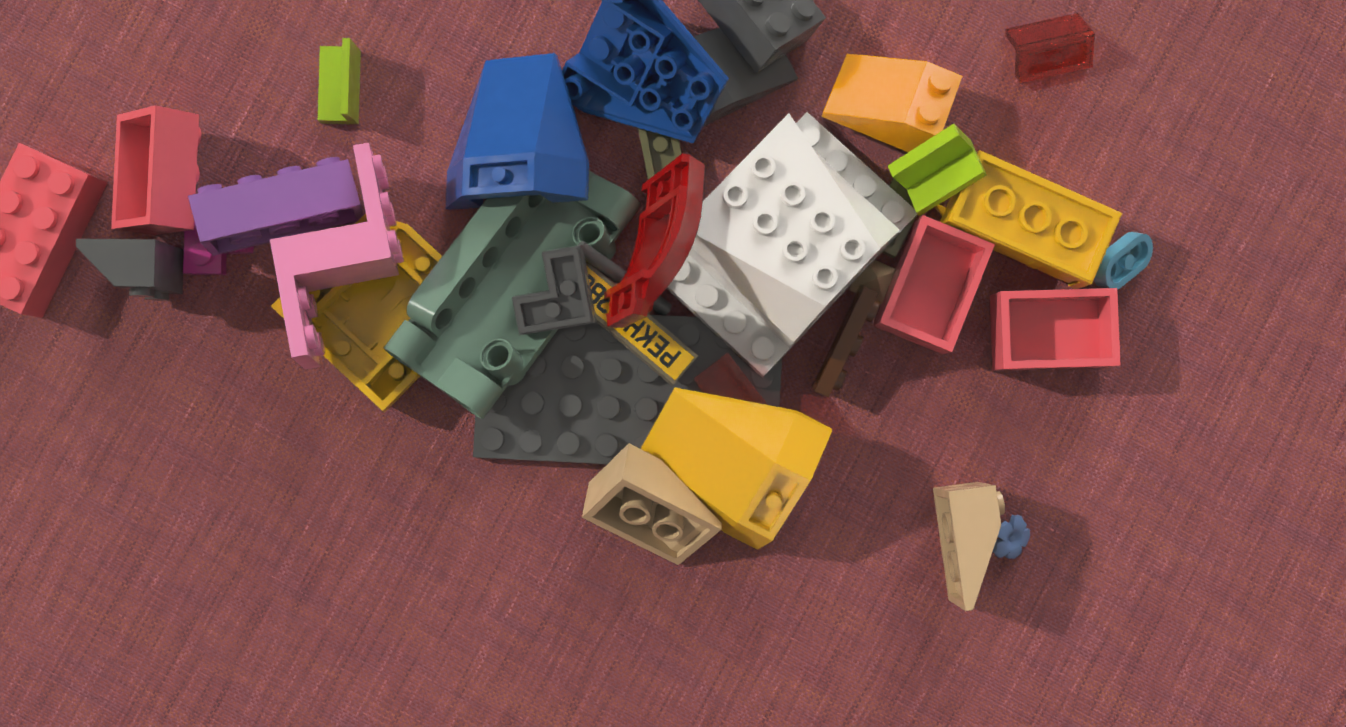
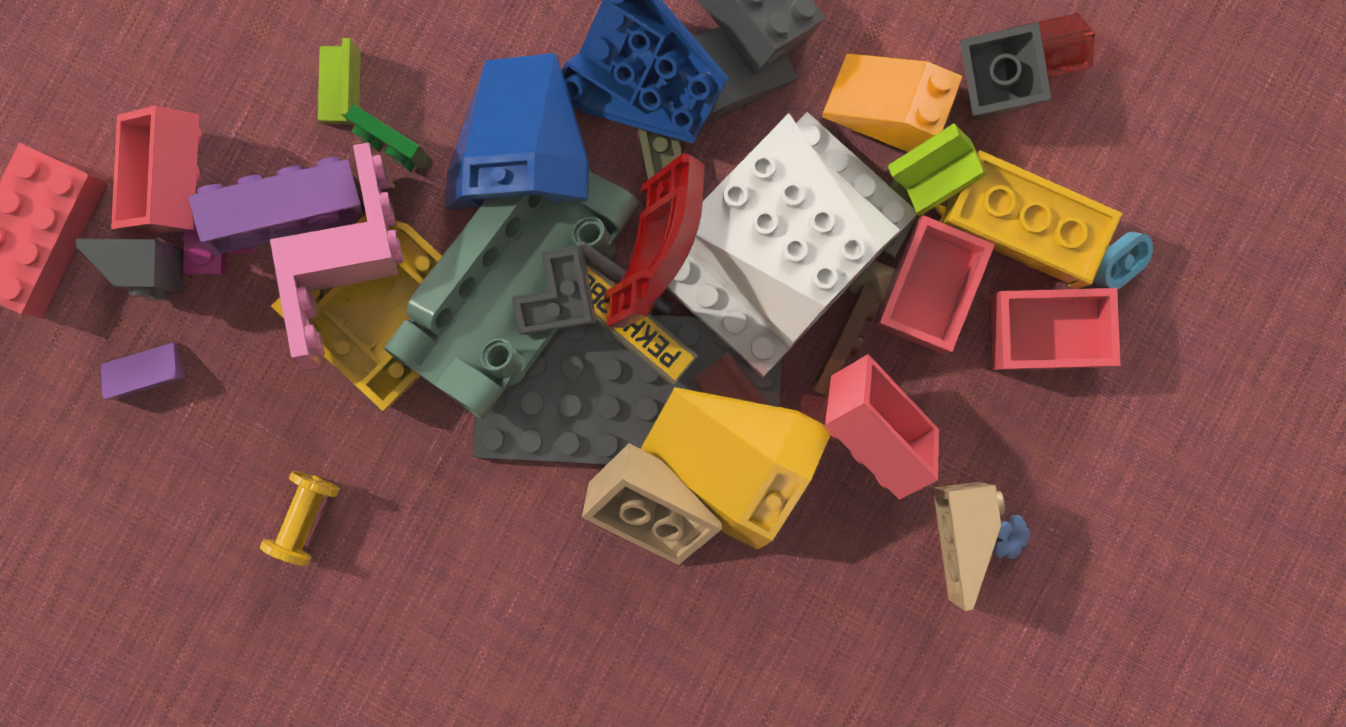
(141, 372): none -> medium lavender slope
(299, 518): none -> yellow hose
(379, 135): none -> green plate
(882, 427): none -> coral piece
(1005, 71): none -> dark grey slope

